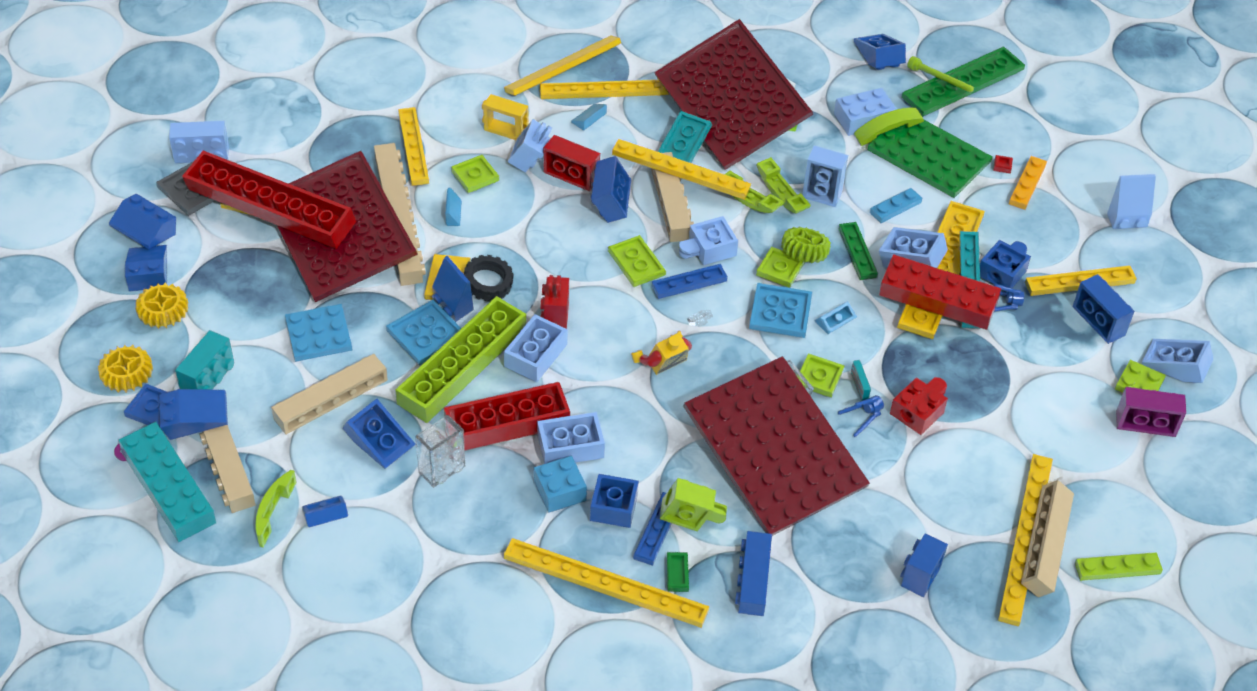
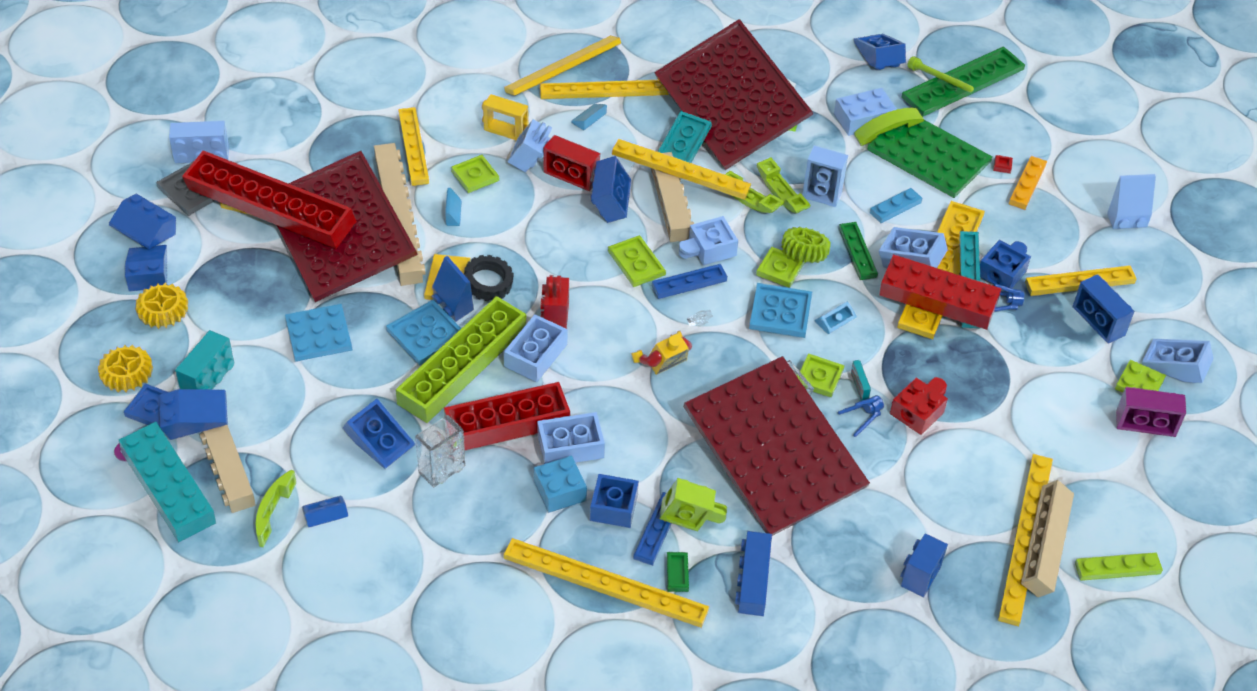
(329, 393): tan brick -> none

